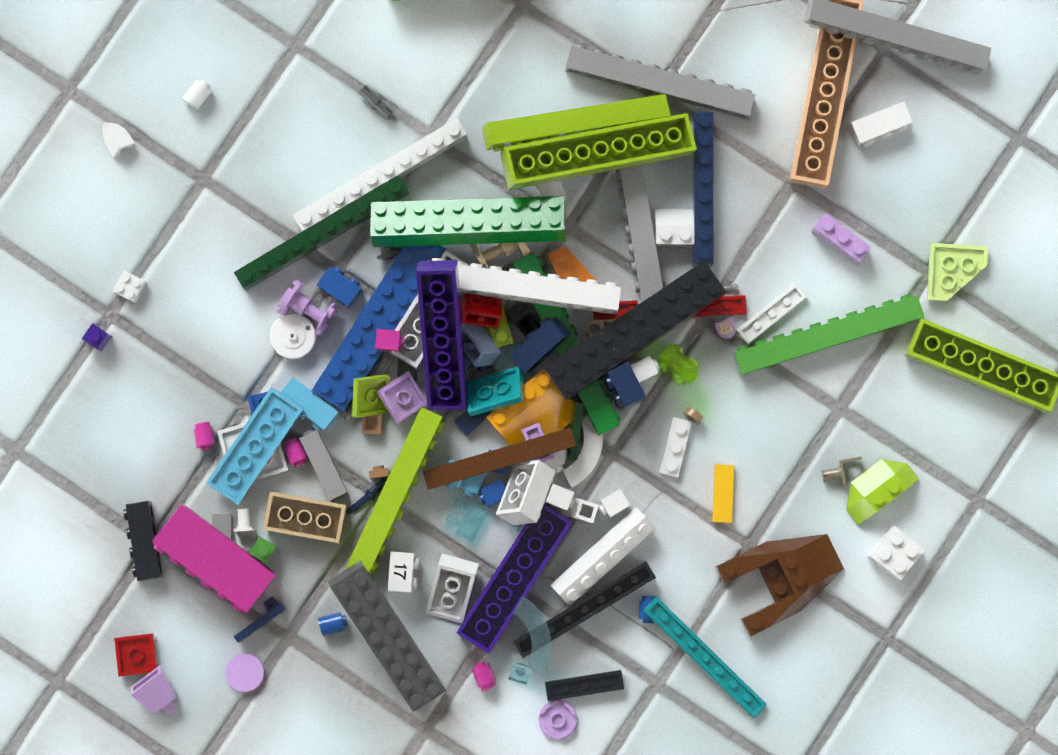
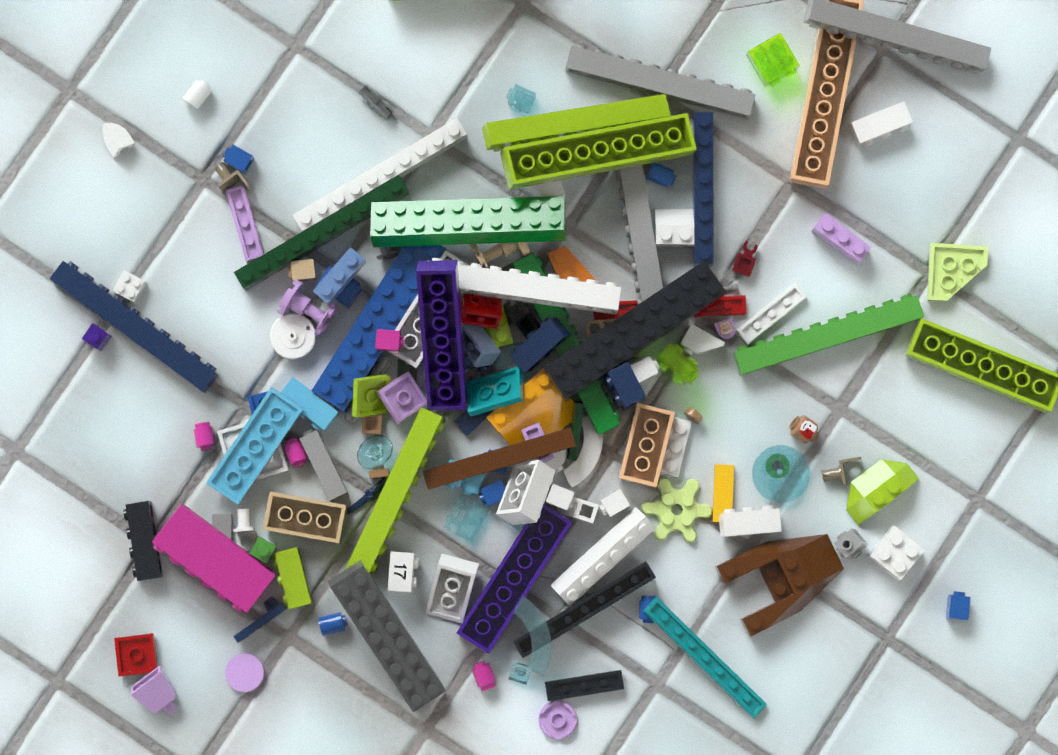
(133, 326): none -> dark blue brick
(228, 178): none -> dark tan bracket
(238, 159): none -> blue brick
(244, 223): none -> lavender tile
(292, 578): none -> lime brick
(302, 270): none -> tan brick
(339, 276): none -> medium blue brick
(374, 452): none -> clear light blue dish
(520, 99): none -> clear light blue brick
(646, 445): none -> light nougat brick
(661, 175): none -> blue brick
(667, 520): none -> yellowish green plate
(699, 341): none -> white slope
(744, 262): none -> dark red plate
(749, 521): none -> white brick
(773, 60): none -> clear neon green brick
(780, 474): none -> clear light blue tile
(803, 429): none -> head
(853, 539): none -> light grey brick
(958, 606): none -> blue brick

